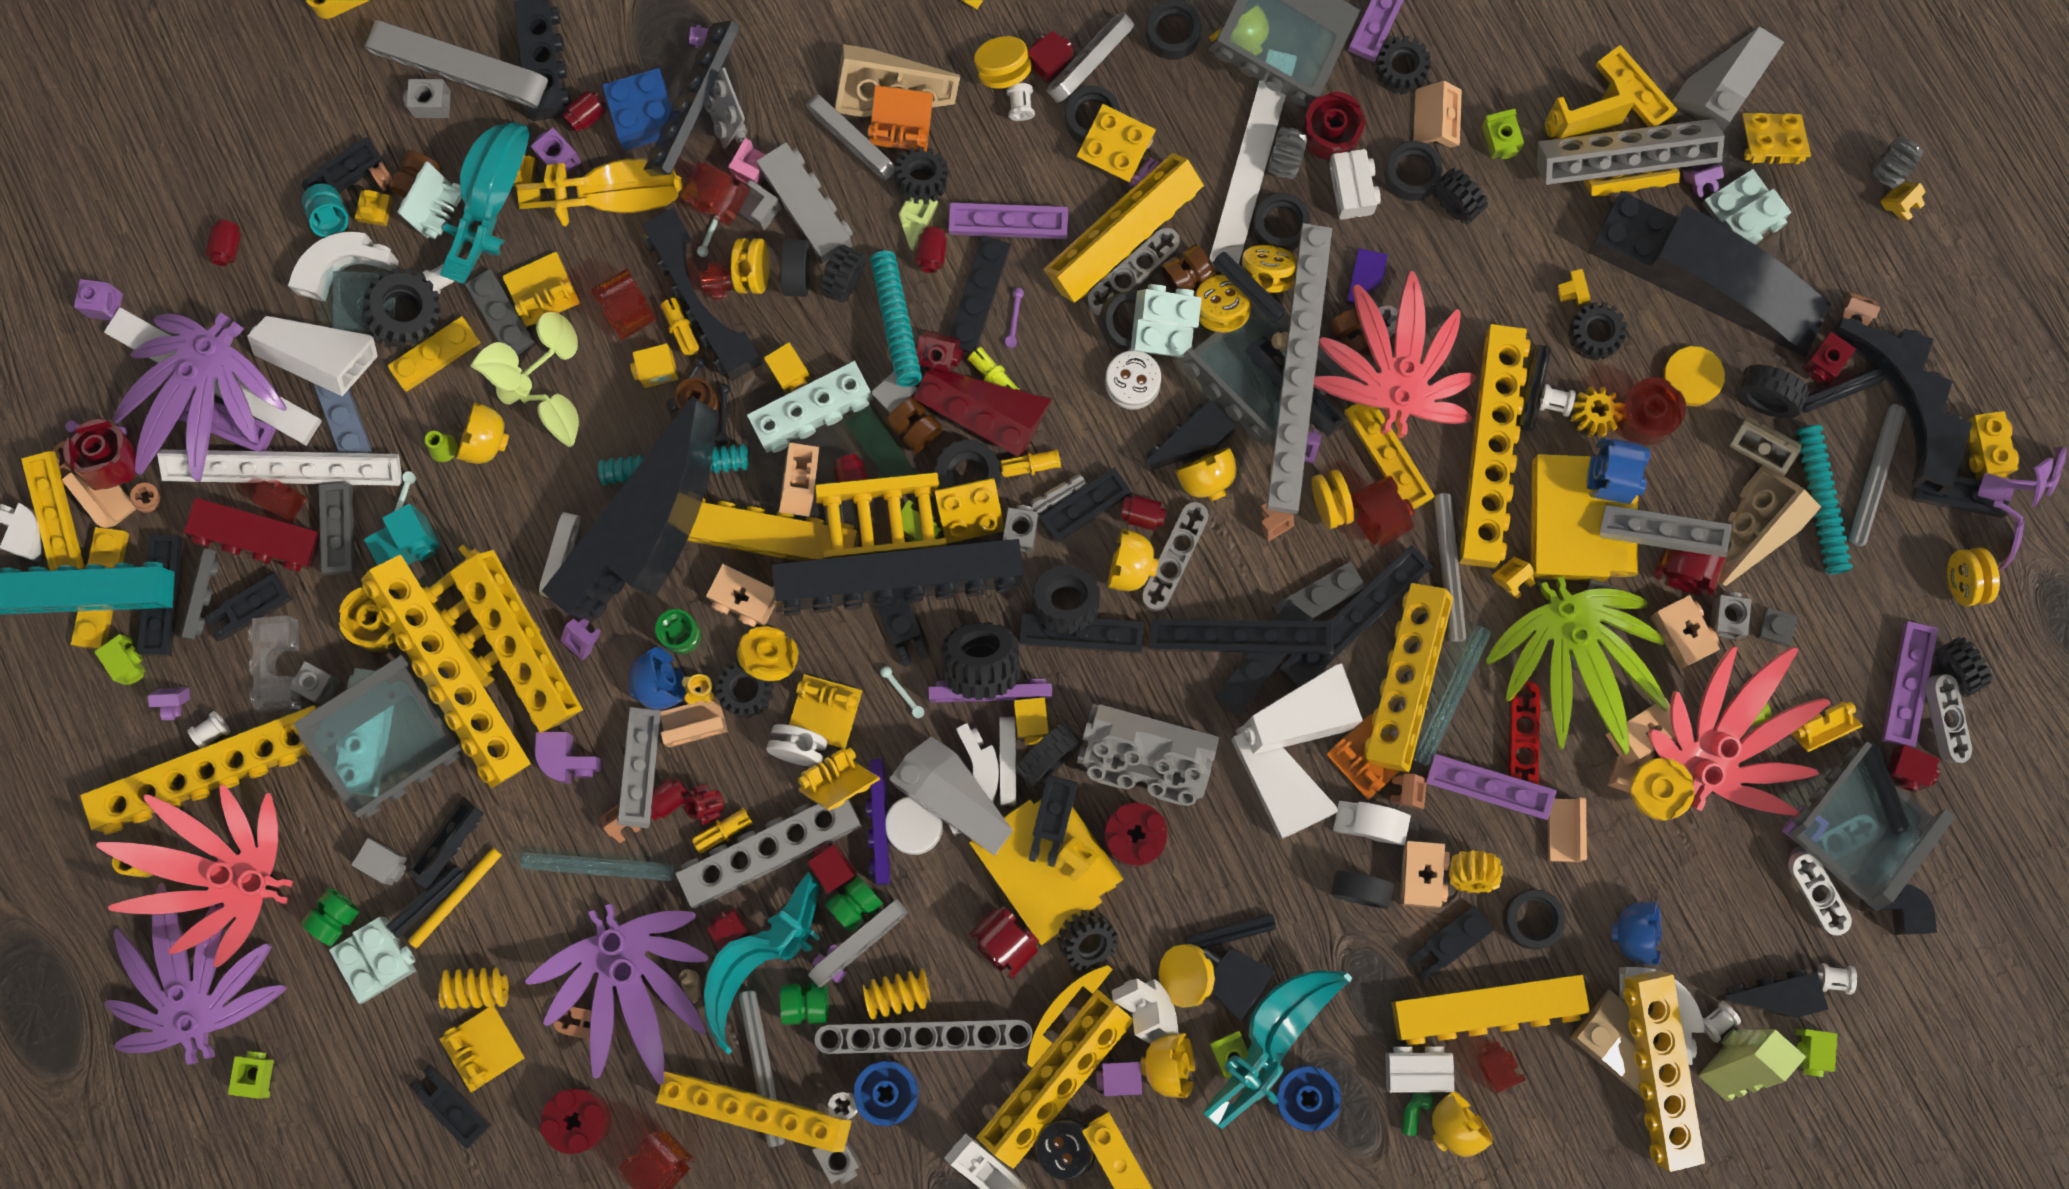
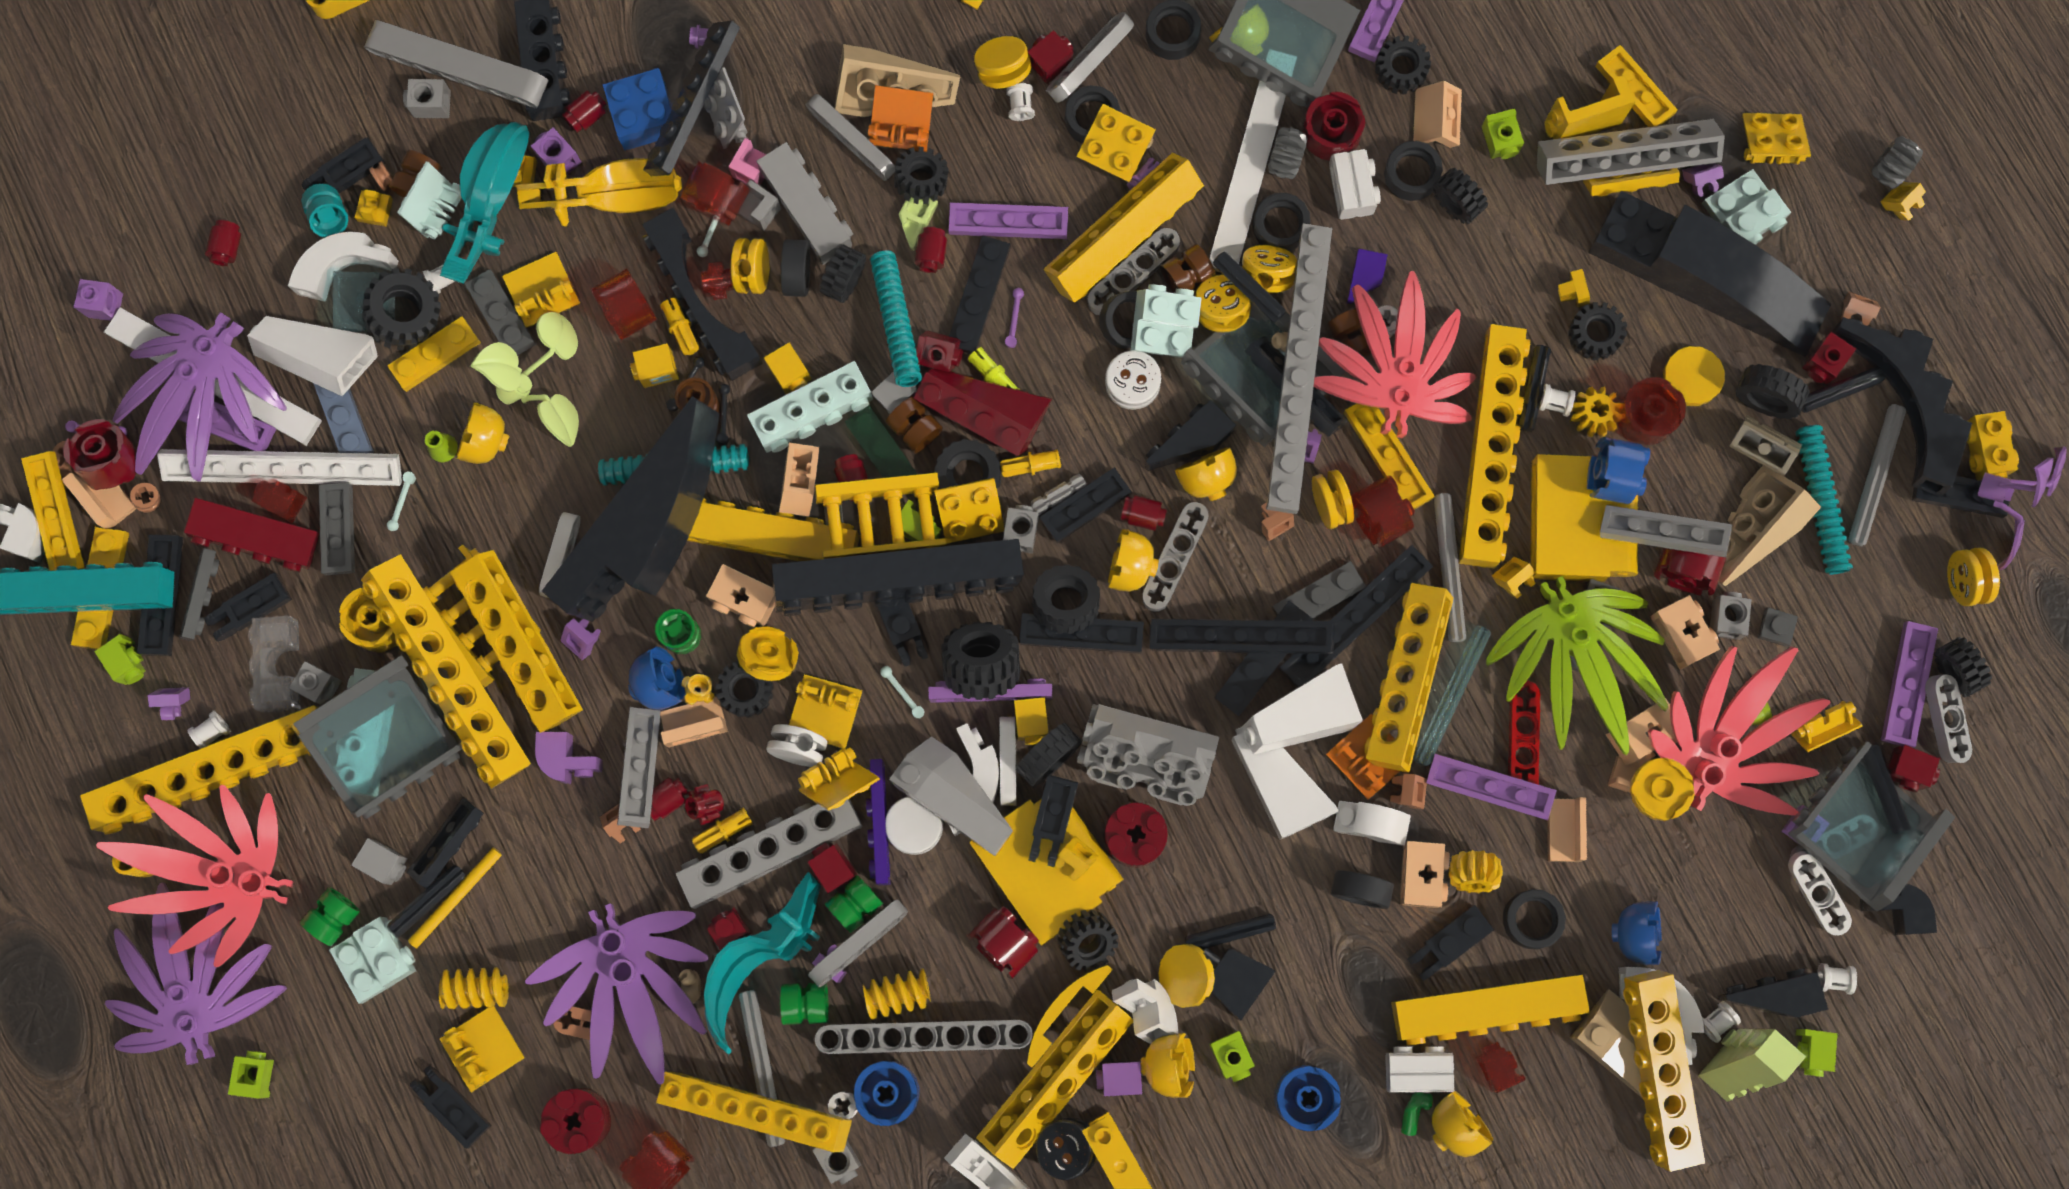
(405, 534): teal brick -> none
(597, 866): clear light blue axle -> none
(1273, 1030): teal piece -> none
(1727, 80): light grey wedge -> none

